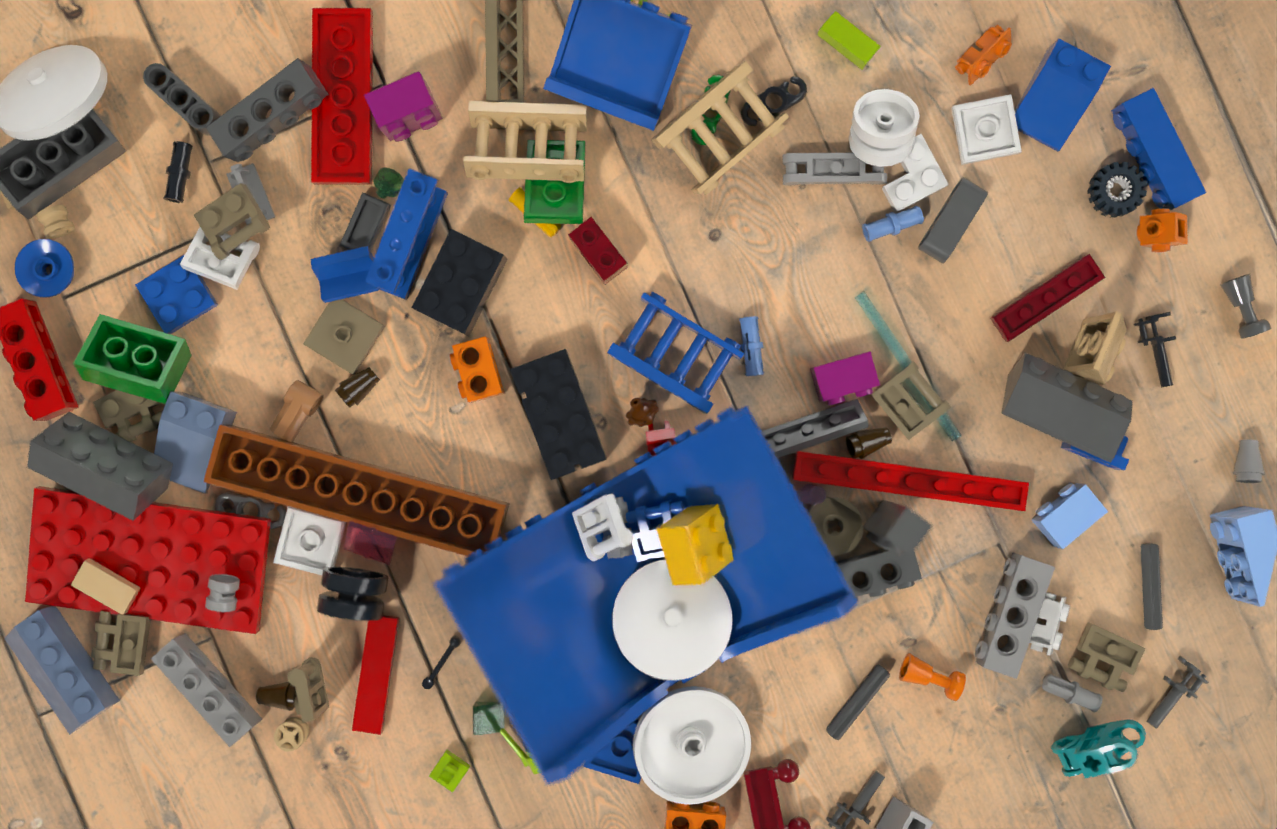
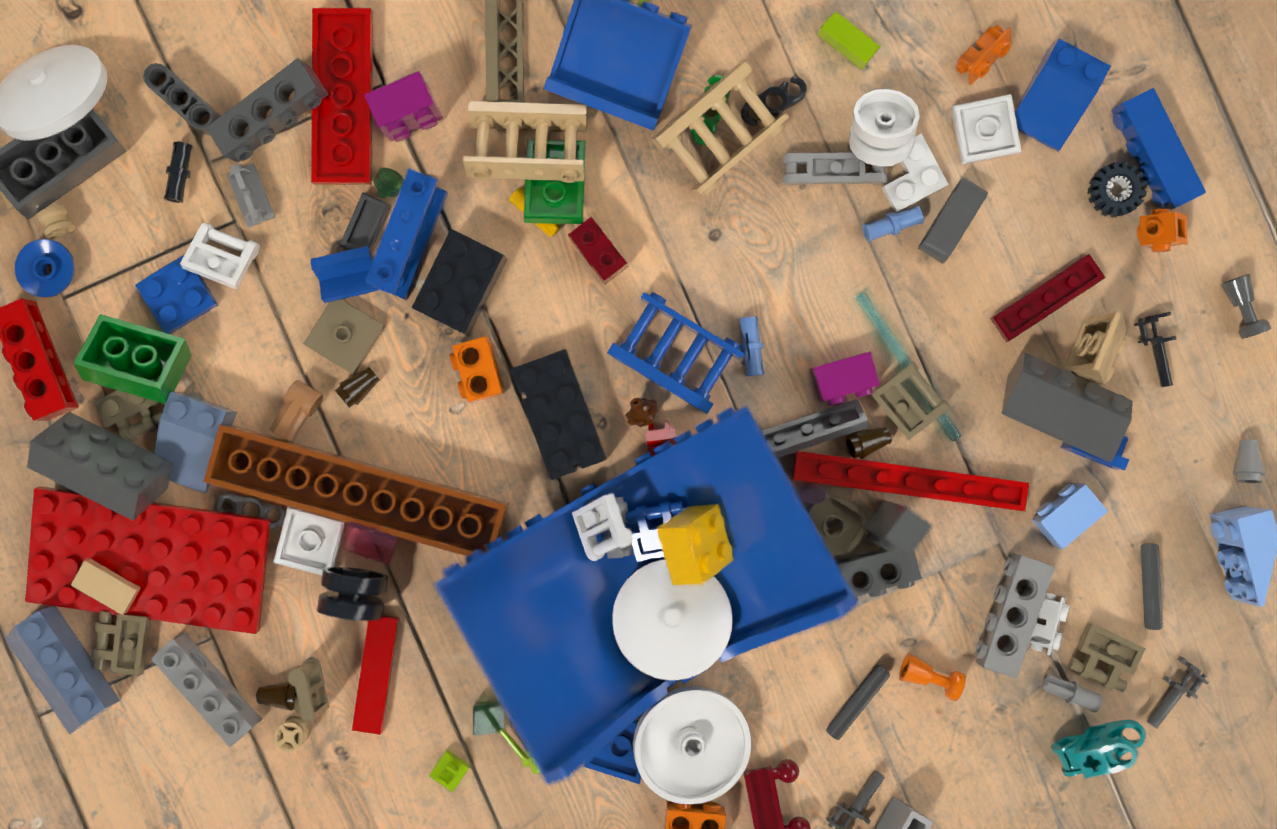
(222, 593): light grey wheel -> none
(226, 214): dark tan plate -> none
(428, 682): black hinge -> none

